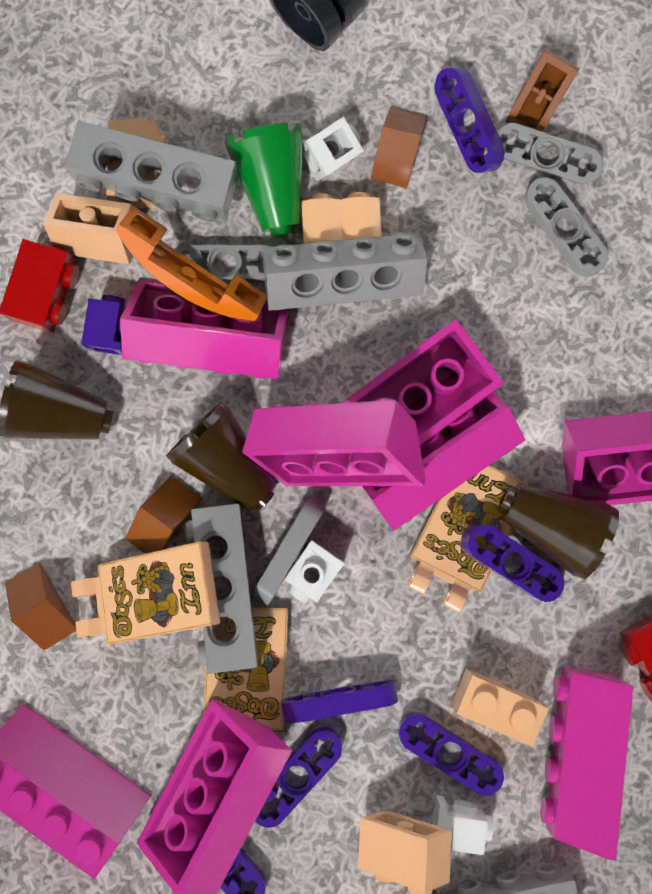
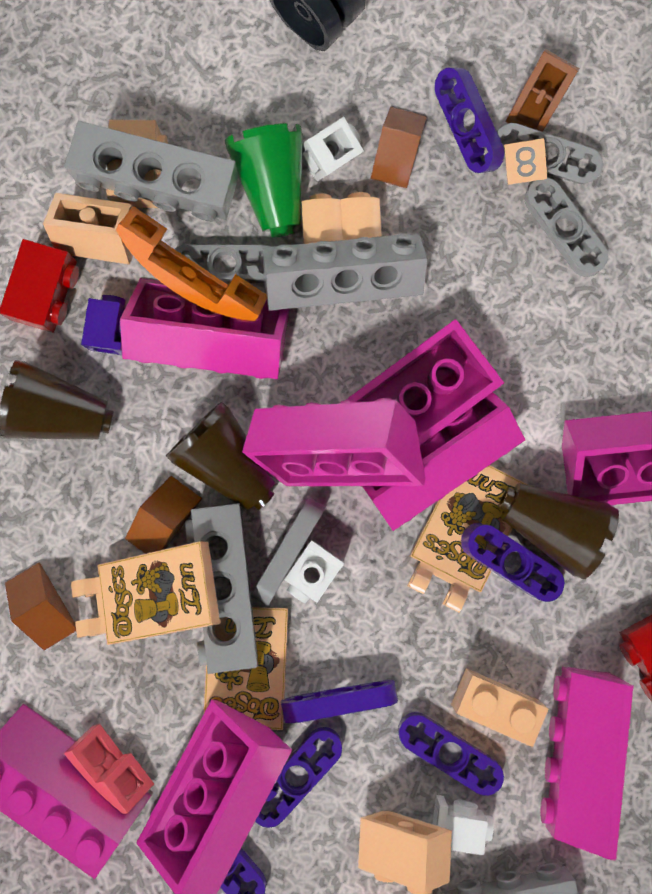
(110, 772): none -> coral slope
(525, 161): none -> light nougat tile

